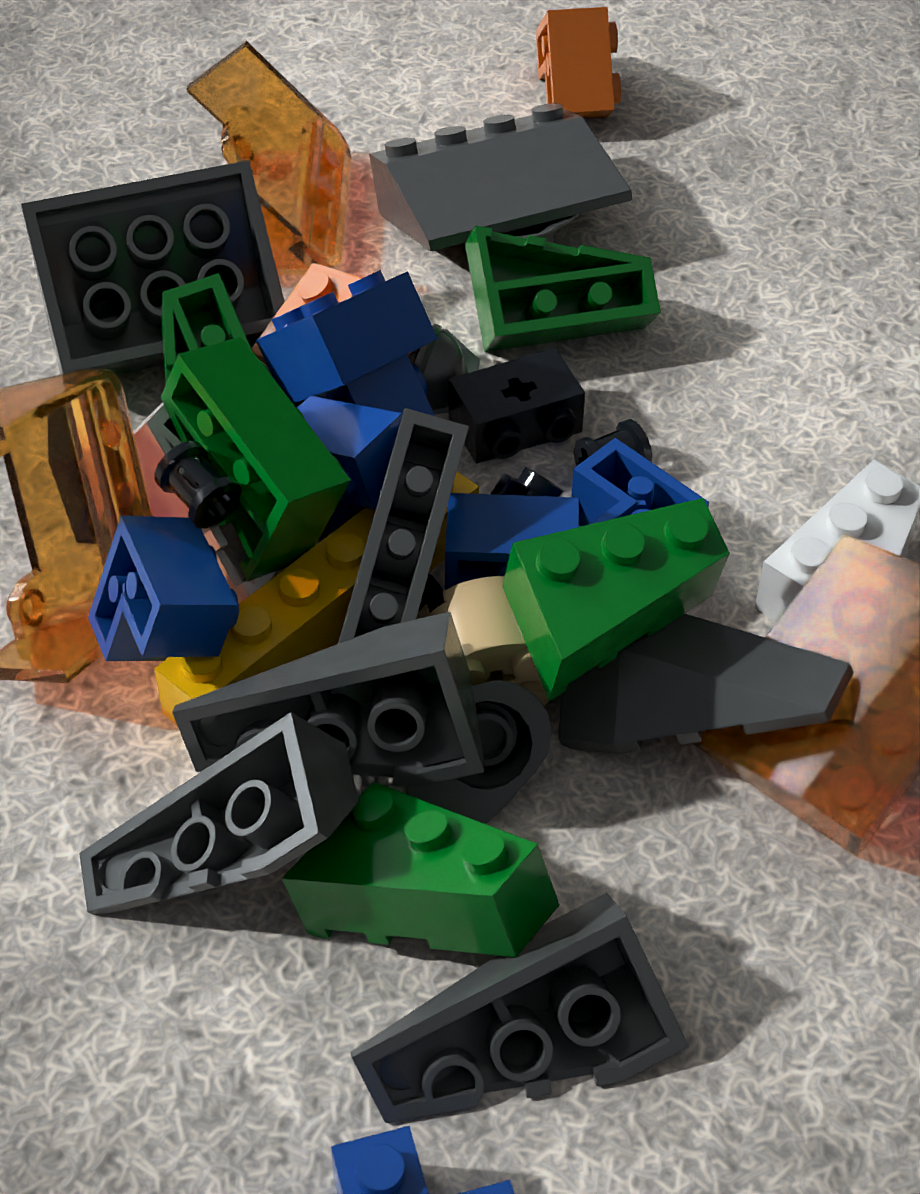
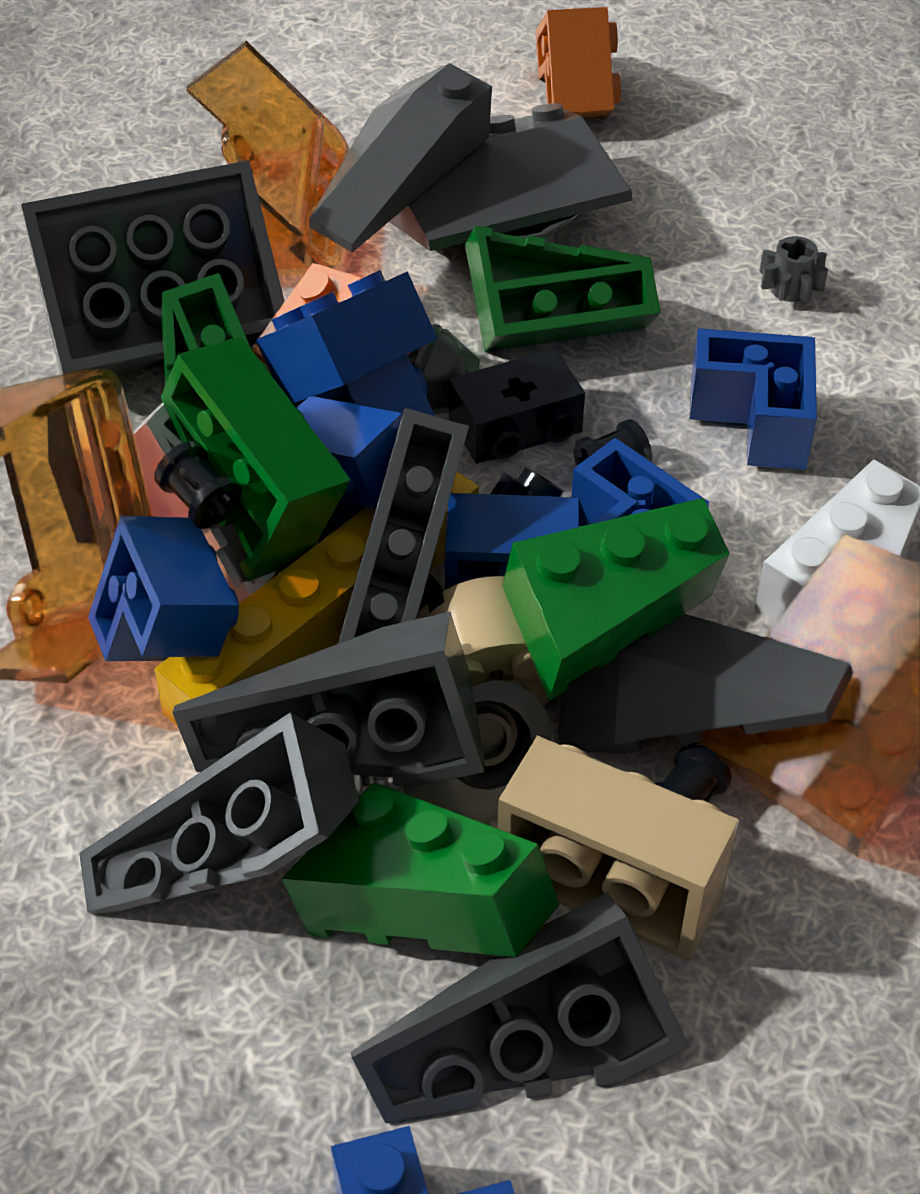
(403, 152): none -> dark grey wedge
(622, 837): none -> tan brick
(697, 773): none -> black bush
(762, 384): none -> blue brick
(794, 269): none -> dark grey gear

